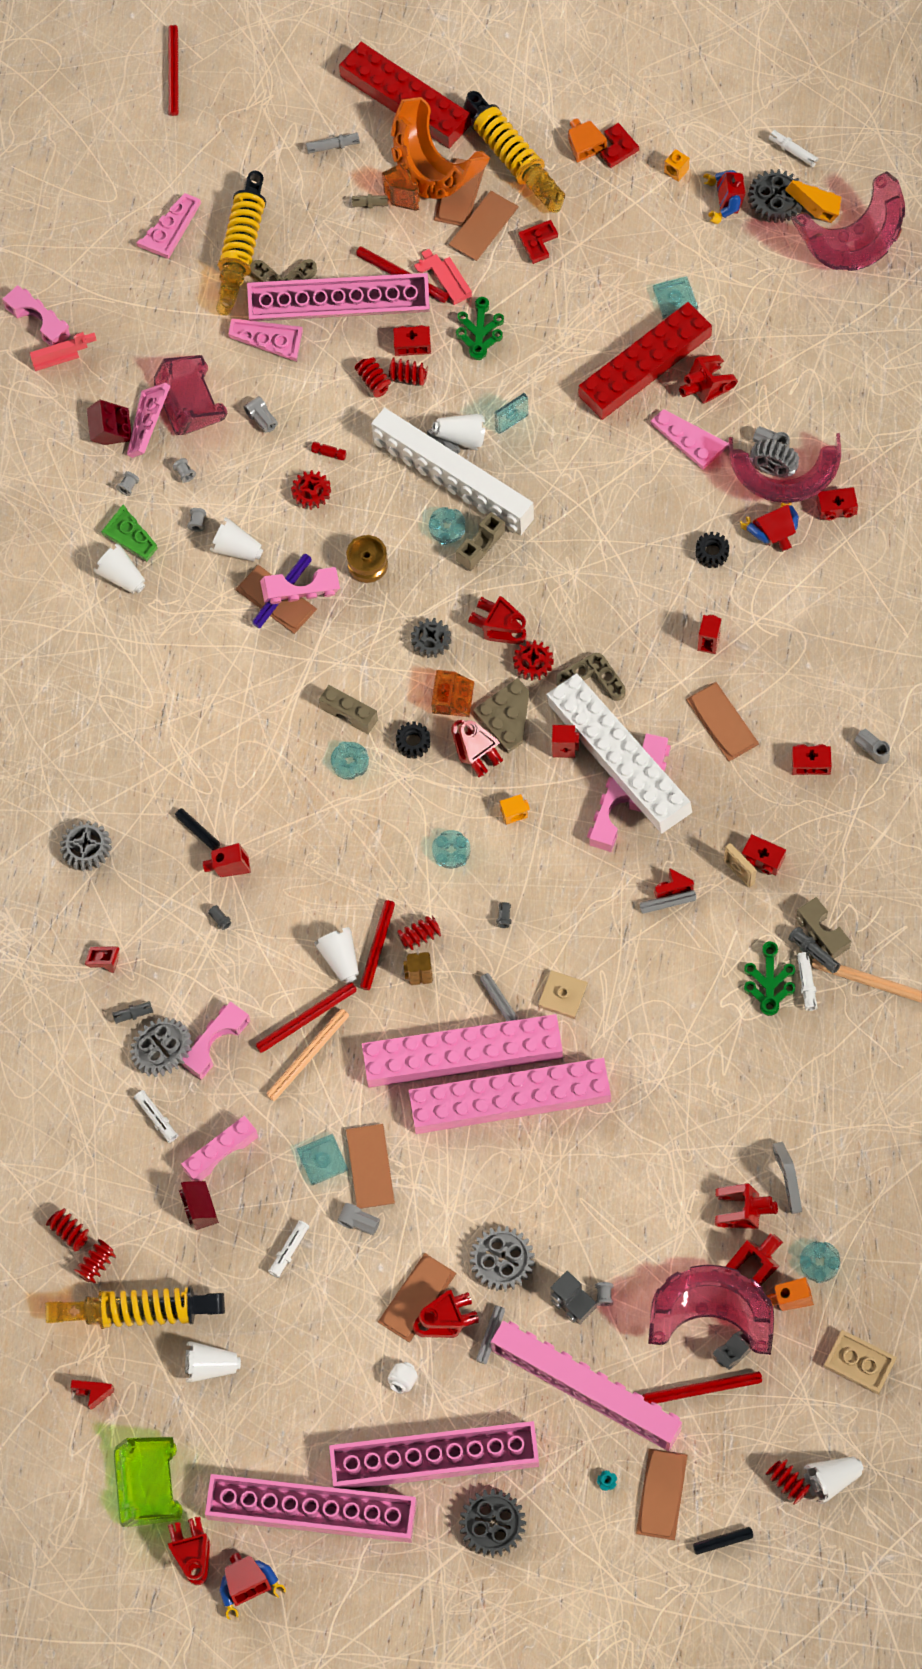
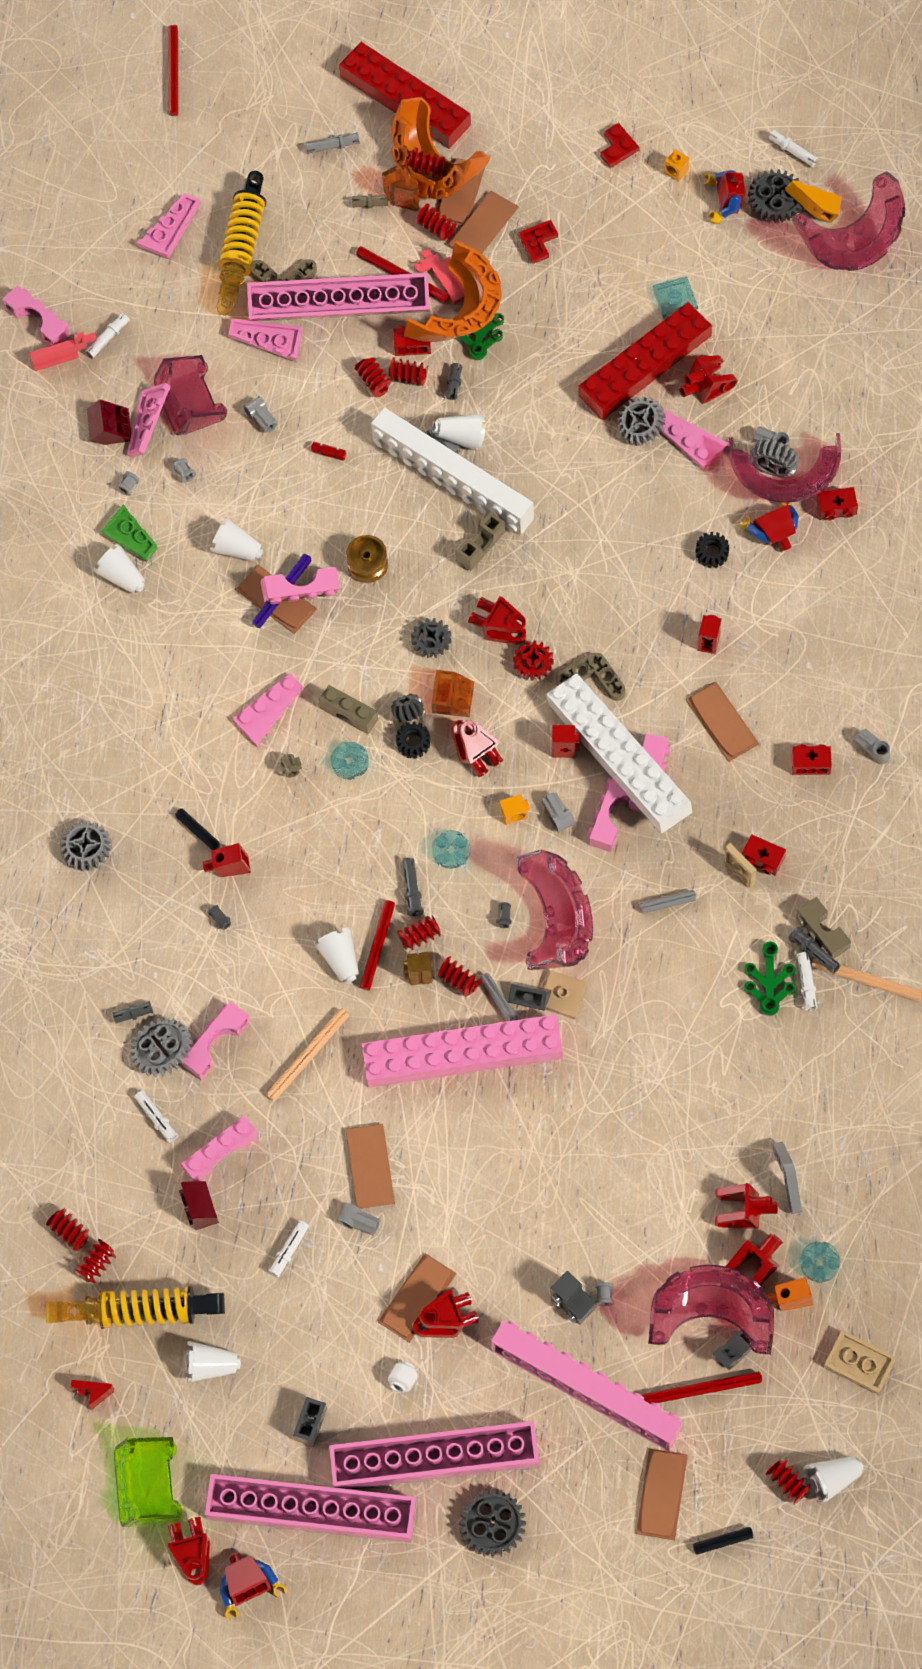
(103, 957): red slope -> none
(112, 330): none -> white pin
(196, 520): light grey bush -> none
(266, 710): none -> bright pink wing
(289, 765): none -> dark tan gear
(306, 1017): red axle -> none
(310, 1421): none -> dark grey brick
(318, 484): red gear -> none
(322, 1159): clear light blue plate -> none
(407, 708): none -> dark grey gear
(413, 895): none -> dark grey pin
(425, 162): none -> red piece
(435, 223): none -> red piece
(447, 535): clear light blue plate -> none
(454, 381): none -> dark grey pin
(458, 977): none -> red piece
(481, 299): none -> orange windscreen
(492, 1328): light grey axle -> none
(494, 1274): light grey gear -> none
(506, 714): dark tan plate -> none
(510, 1095): bright pink brick -> none
(511, 413): clear light blue plate -> none
(513, 151): piece -> none
(529, 996): none -> dark grey slope
(560, 816): none -> light grey piece
(564, 907): none -> clear pink windscreen
(585, 139): orange torso -> none
(604, 1485): teal plate -> none
(649, 408): none -> light grey gear
(678, 884): red slope -> none

